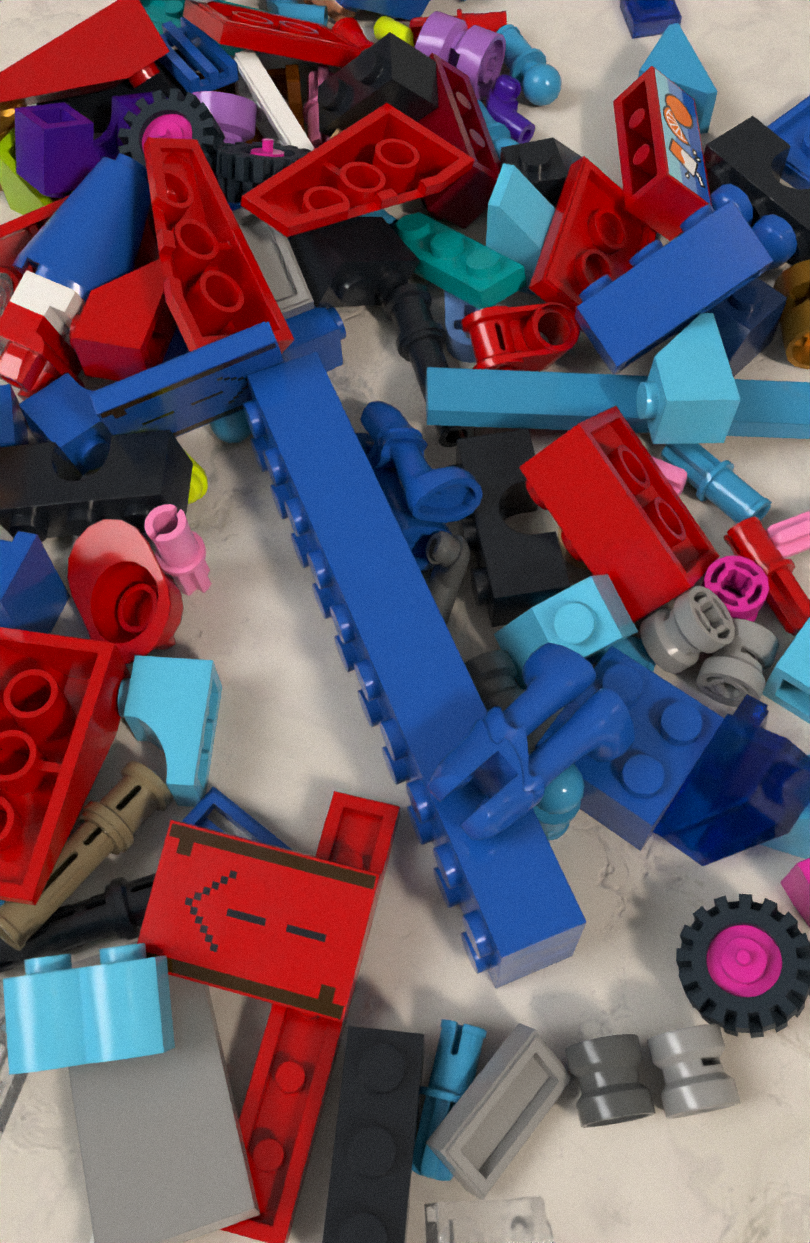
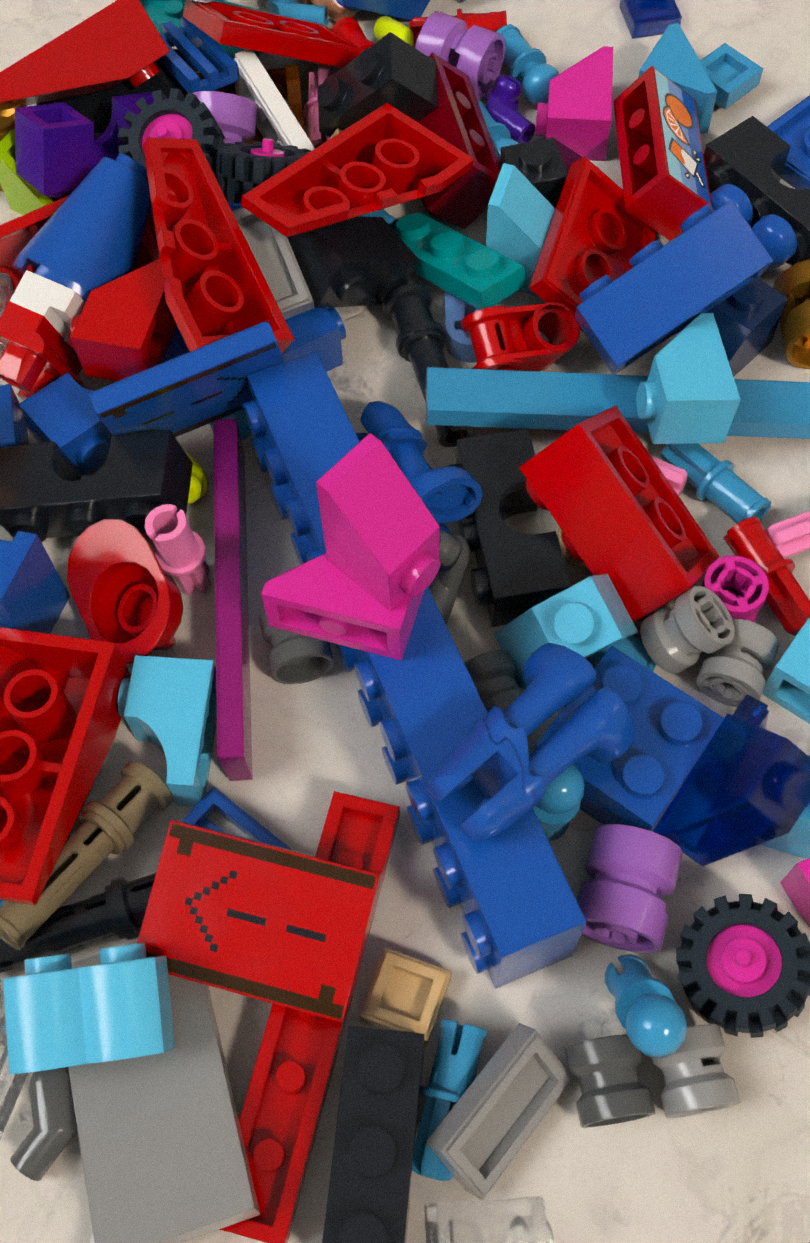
(52, 1121): none -> dark grey arm
(231, 603): none -> magenta tile
(295, 656): none -> dark grey wheel
(332, 608): none -> dark pink slope
(378, 525): none -> dark pink slope
(405, 994): none -> tan tile
(580, 106): none -> dark pink slope
(629, 877): none -> medium lavender wheel
(646, 1008): none -> dark azure pin
(731, 74): none -> dark azure plate

